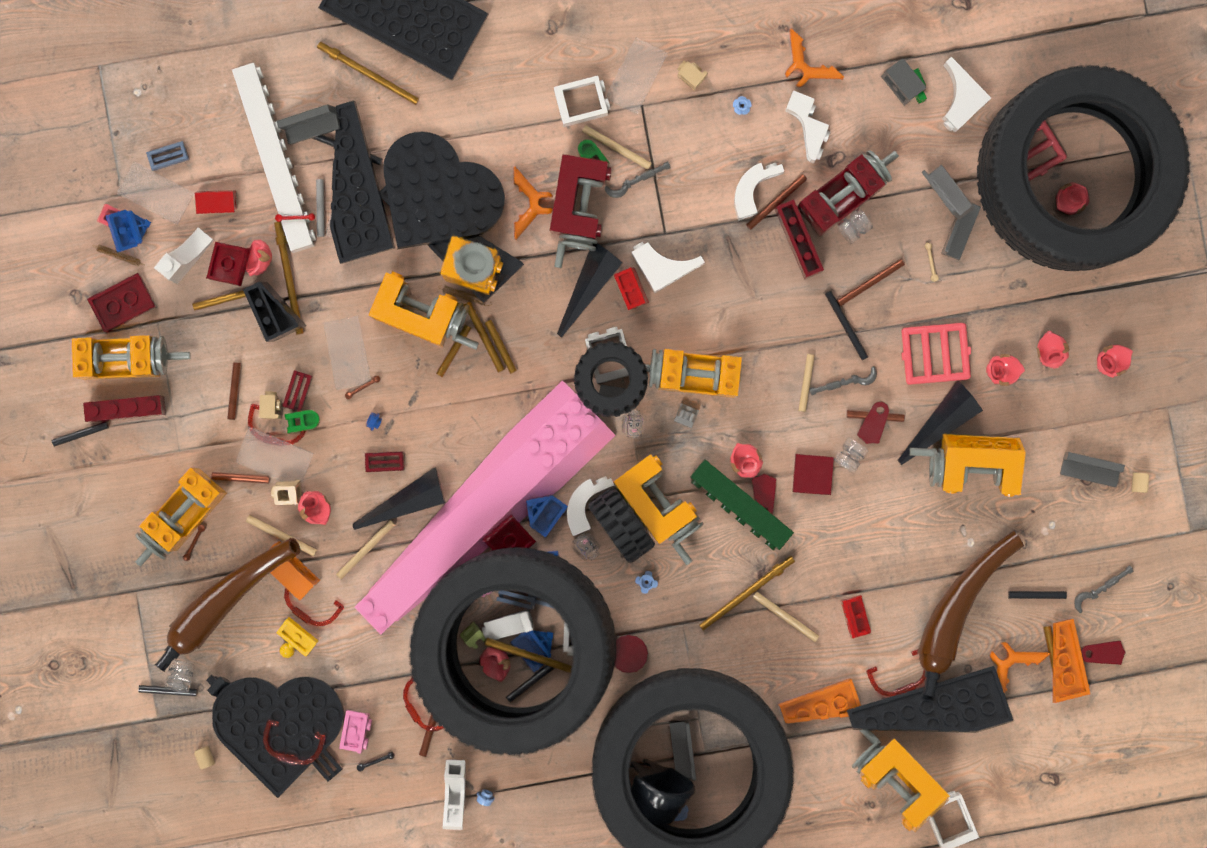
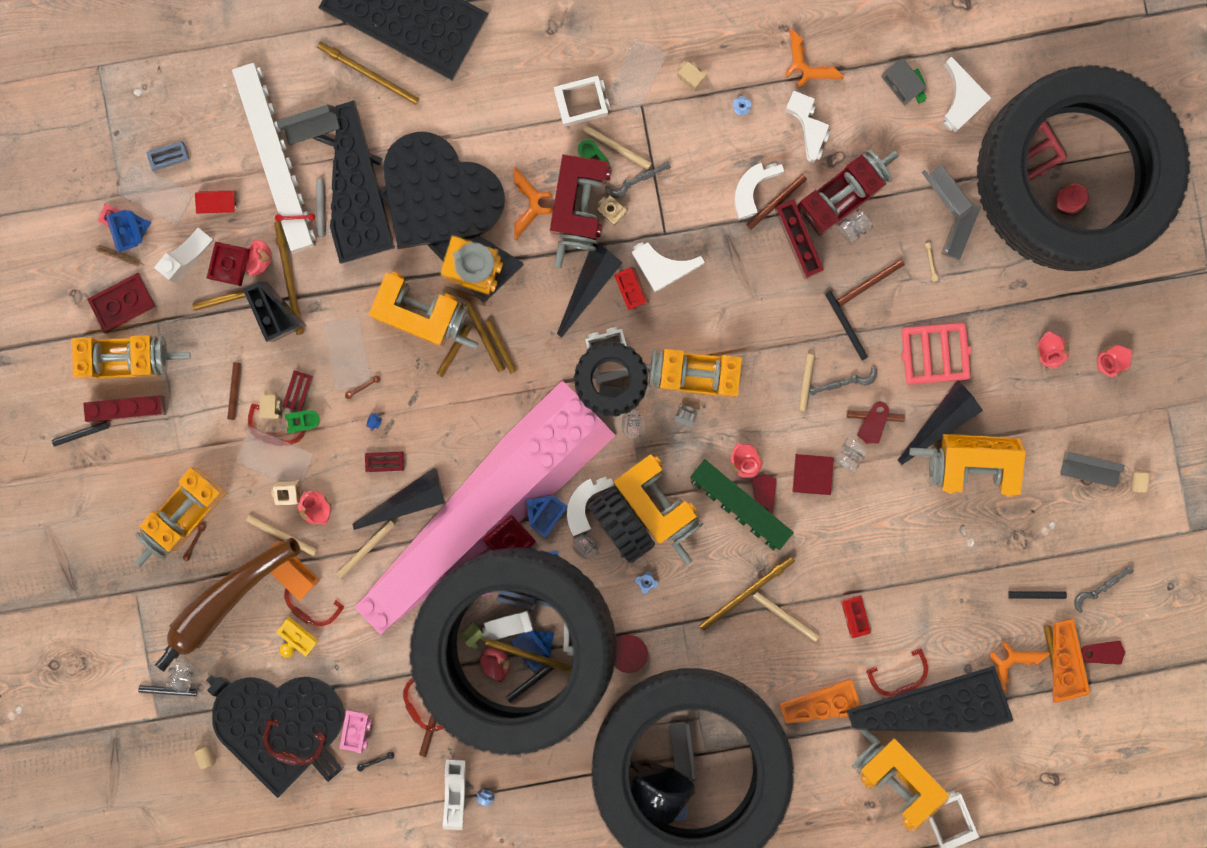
(240, 477): copper bar -> none
(612, 217): none -> tan brick
(946, 624): reddish brown animal -> none
(1004, 369): coral hair -> none

